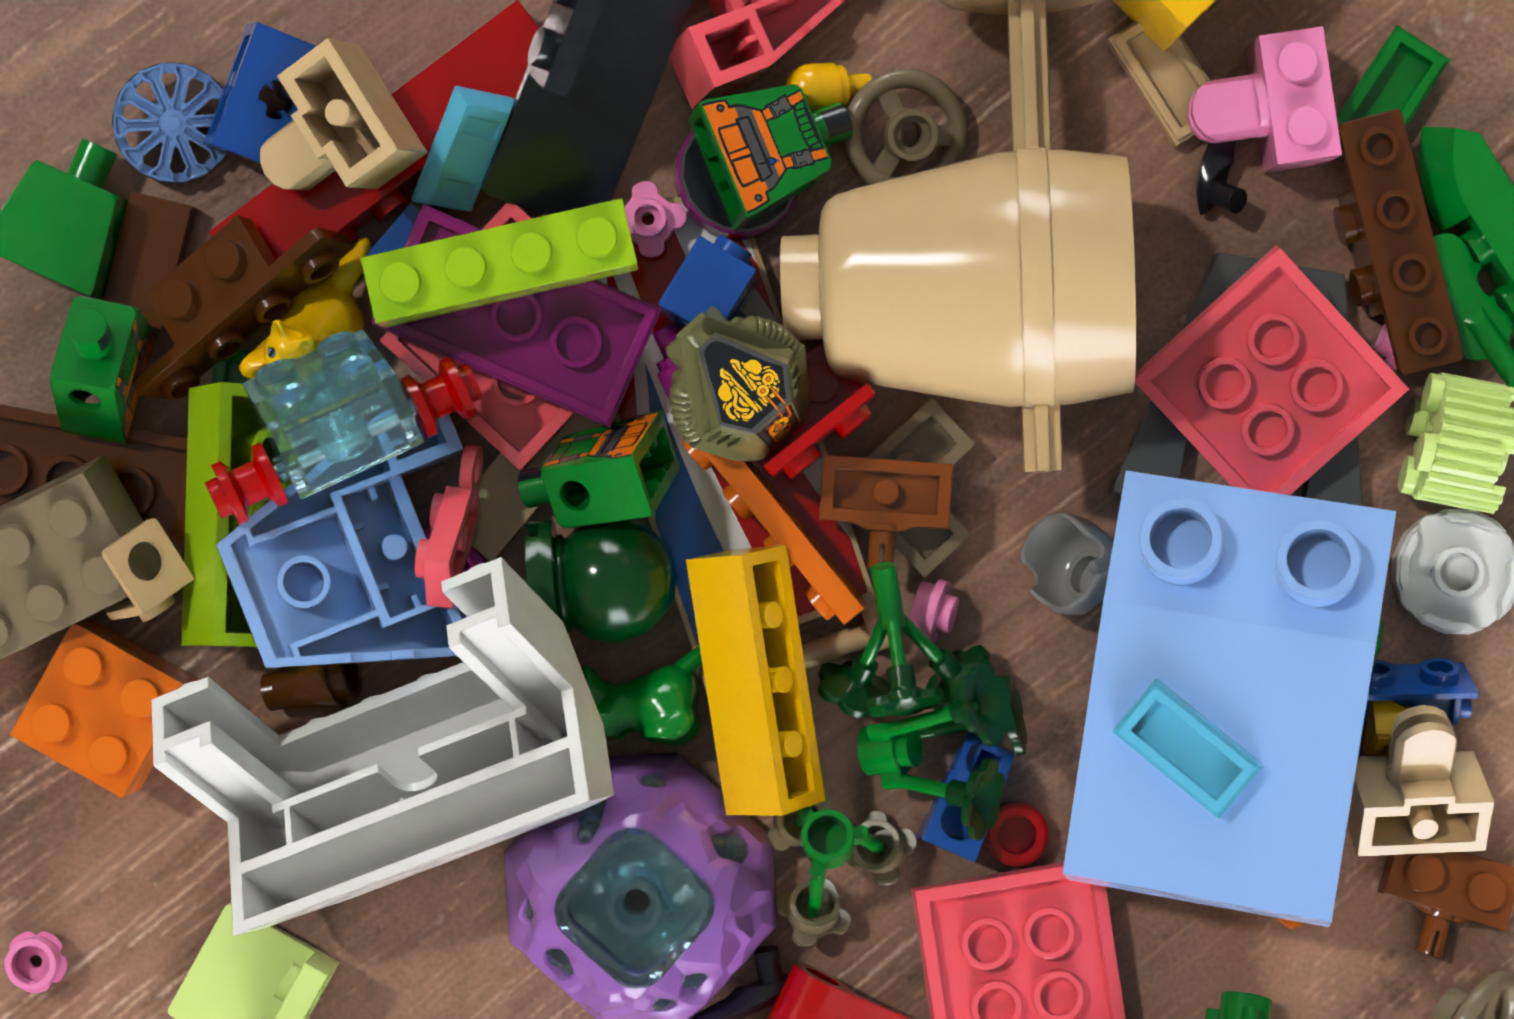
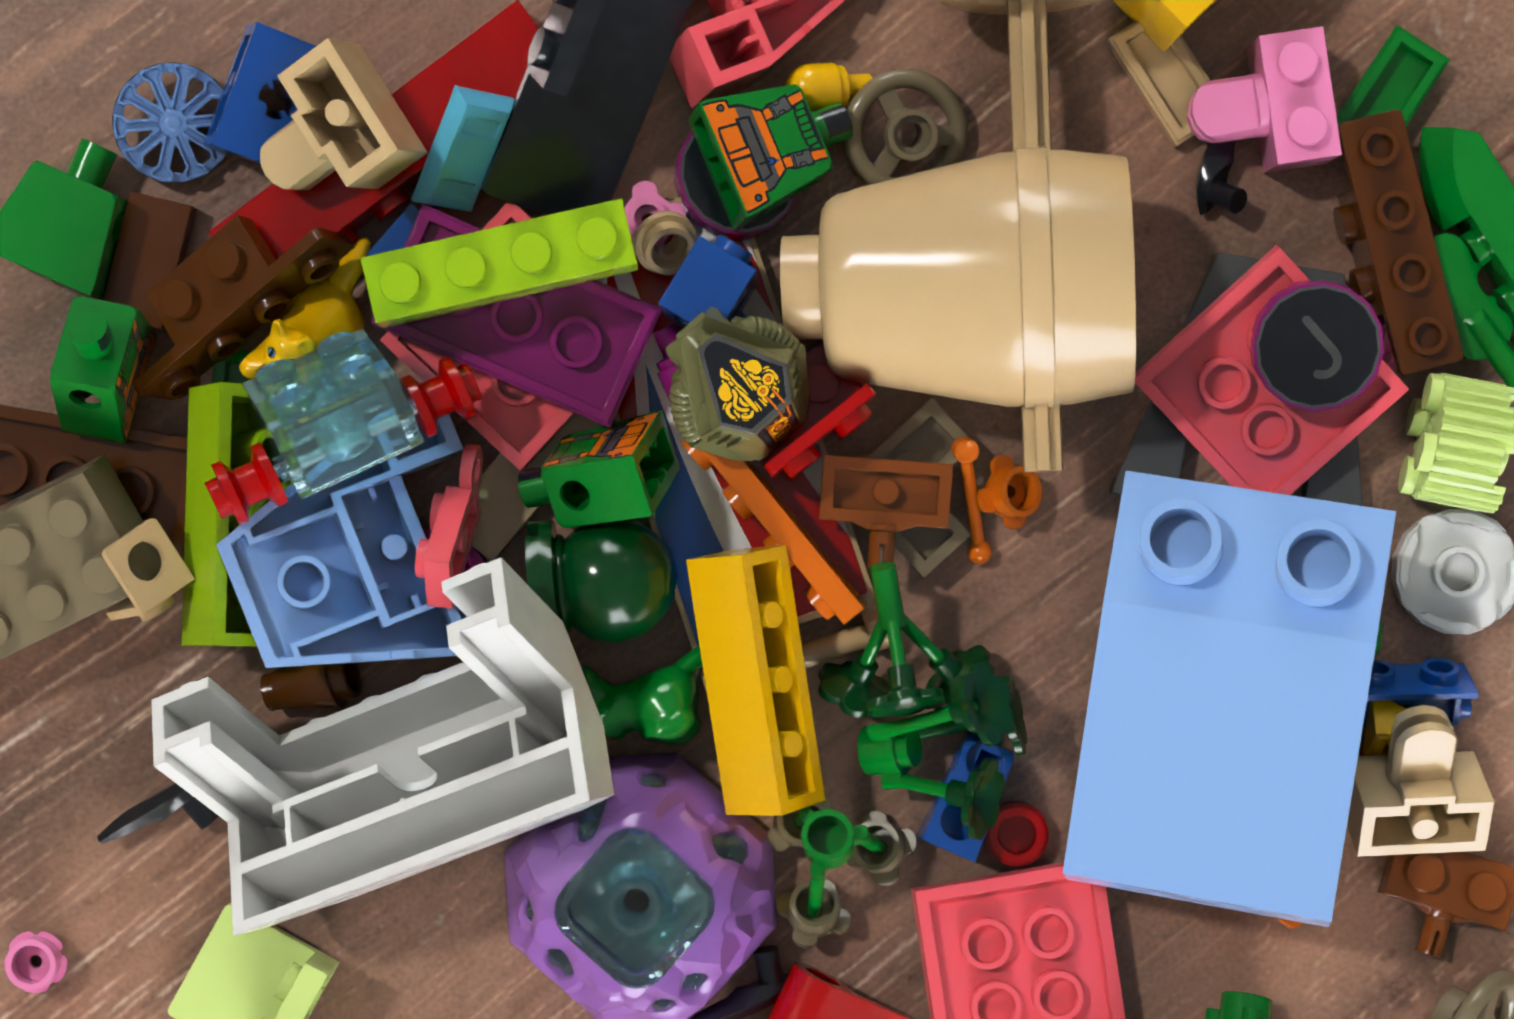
(98, 707): orange brick -> none
(157, 809): none -> black bar
(666, 258): none -> tan plate
(934, 609): bright pink plate -> none
(966, 452): none -> orange hinge
(1022, 496): none -> orange plate
(1068, 562): light grey hair -> none
(1187, 748): medium azure tile -> none
(1316, 345): none -> black tile

